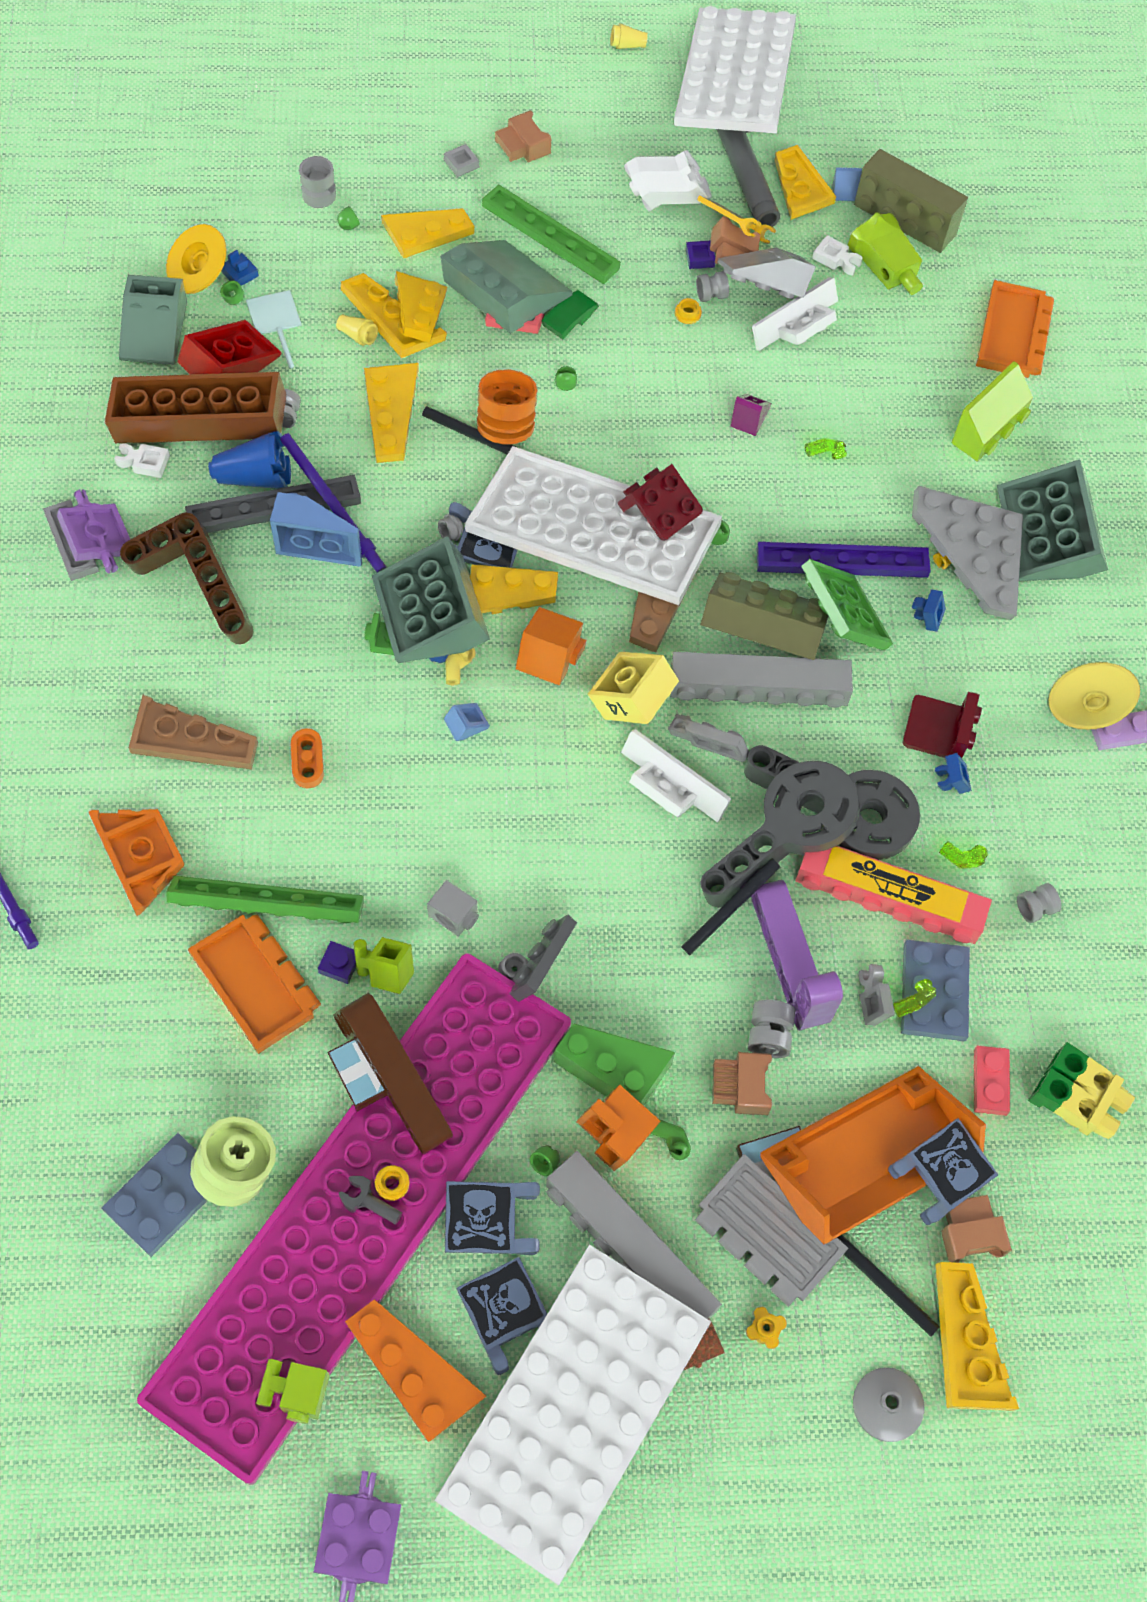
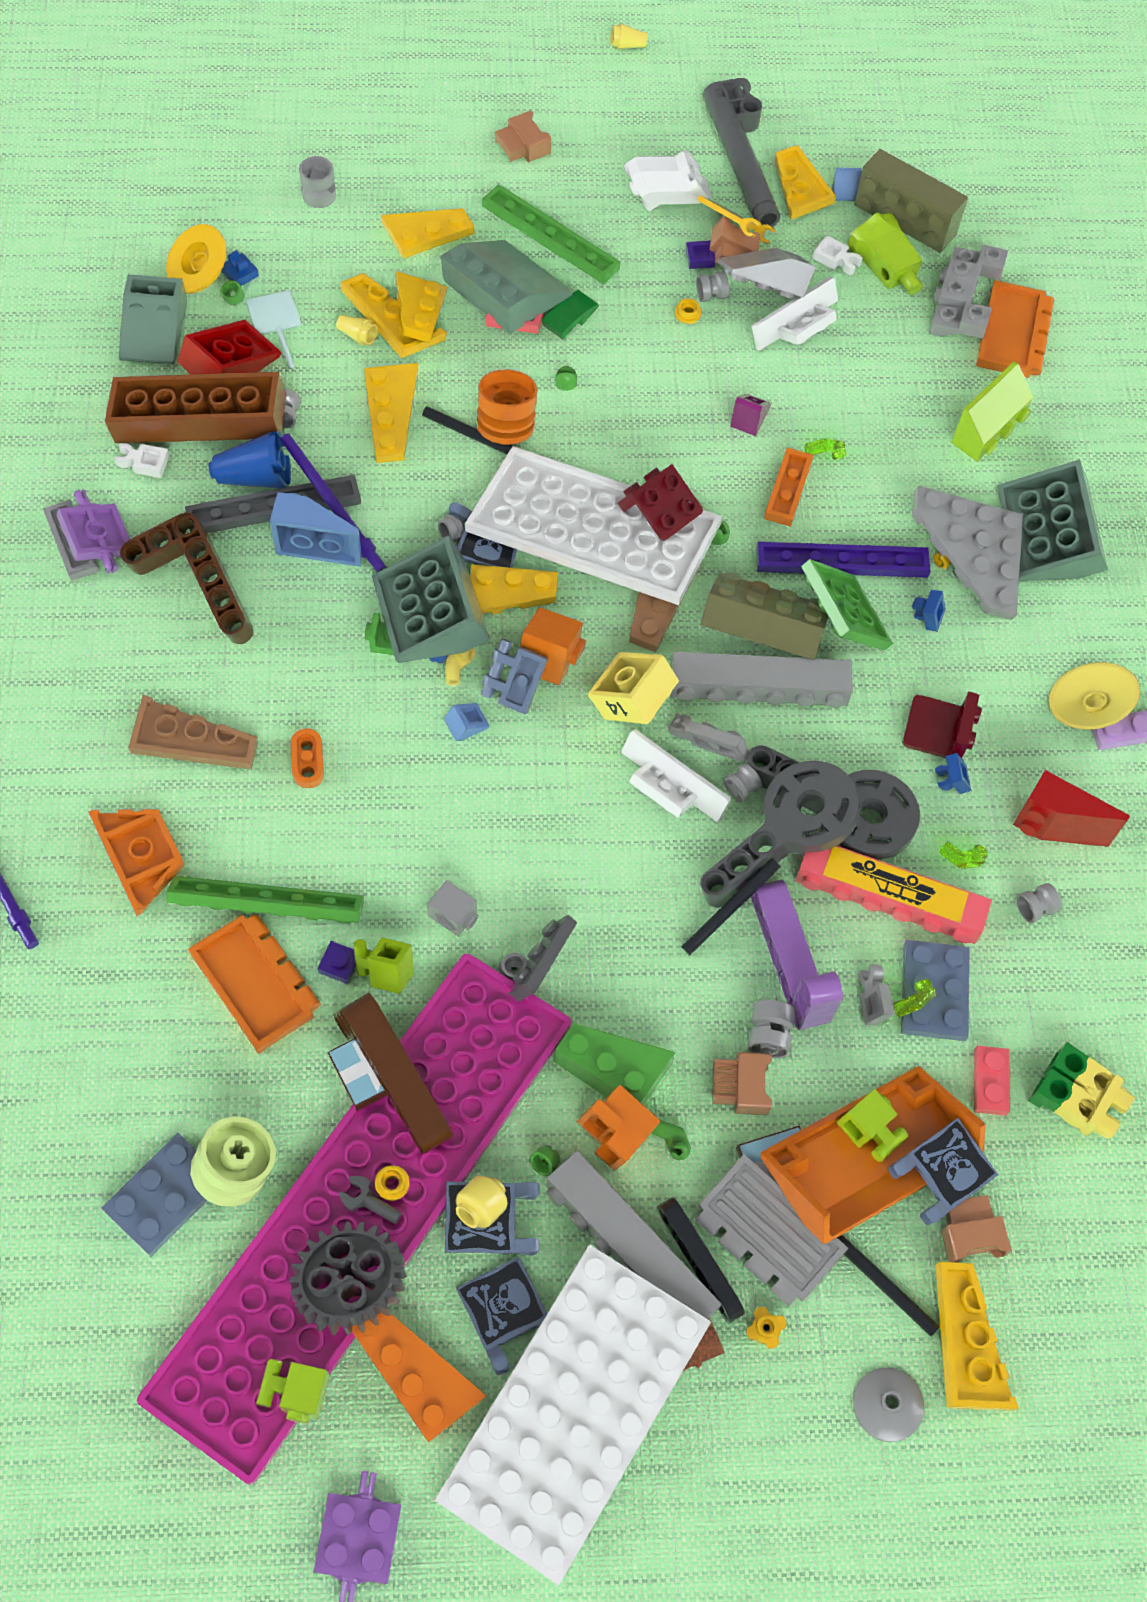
(330, 1304): none -> dark grey gear
(347, 219): bright green hinge -> none
(461, 160): light grey plate -> none
(481, 1202): none -> light yellow head
(522, 679): none -> sand blue plate
(700, 1259): none -> black beam
(736, 70): white plate -> none
(742, 782): none -> light grey wheel
(788, 487): none -> orange plate
(869, 1121): none -> lime brick
(955, 308): none -> light grey bracket
(1068, 814): none -> red slope

